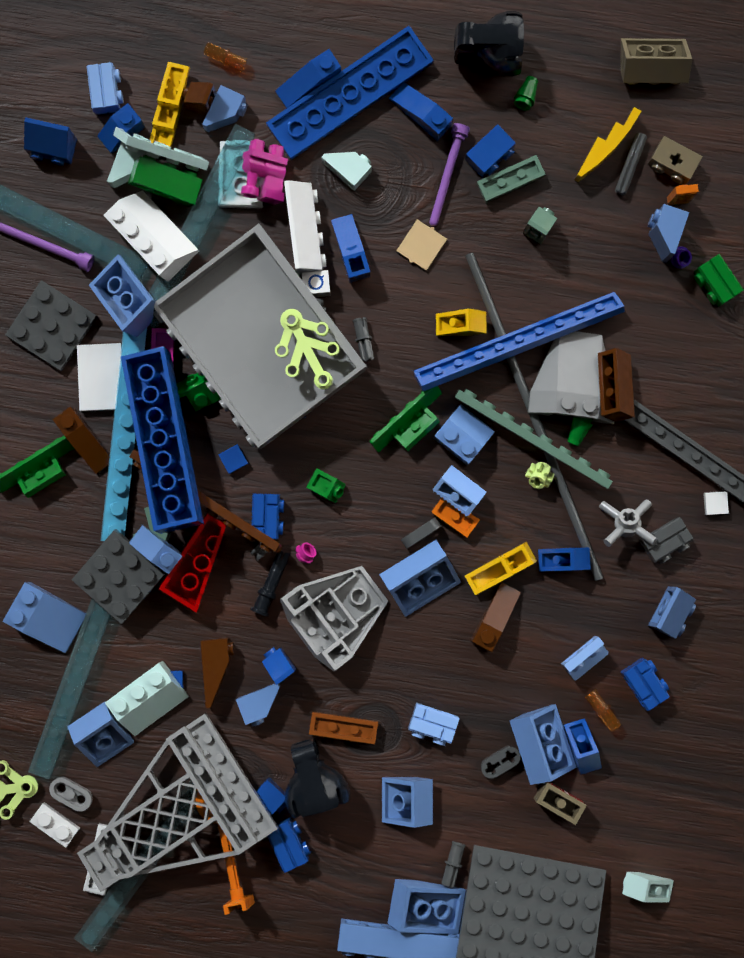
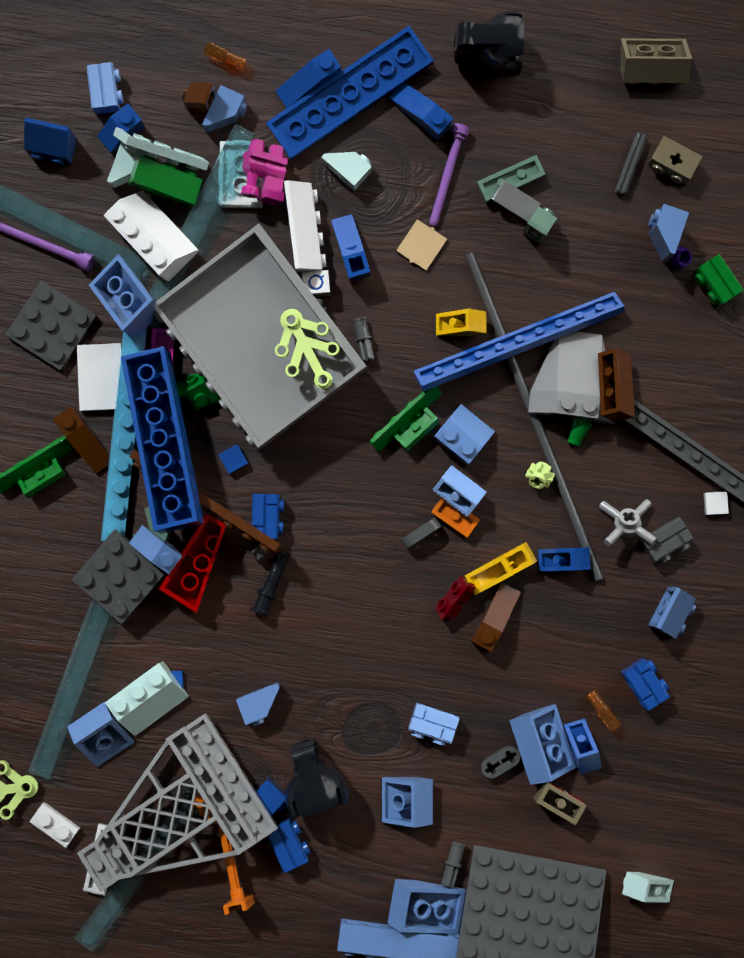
(44, 617): medium blue slope -> none
(71, 794): light grey plate -> none
(169, 103): yellow slope -> none
(215, 661): reddish brown slope -> none
(278, 664): blue slope -> none
(305, 552): dark pink plate -> none
(326, 485): green bracket -> none
(334, 614): light grey wedge -> none
(343, 727): dark orange plate -> none
(420, 578): medium blue slope -> none
(459, 591): none -> dark red hinge
(490, 151): blue brick -> none
(515, 200): none -> light grey tile
(526, 94): green cone -> none
(542, 442): sand green plate -> none
(585, 658): light blue bracket -> none
(603, 149): yellow slope -> none
(682, 194): orange plate -> none

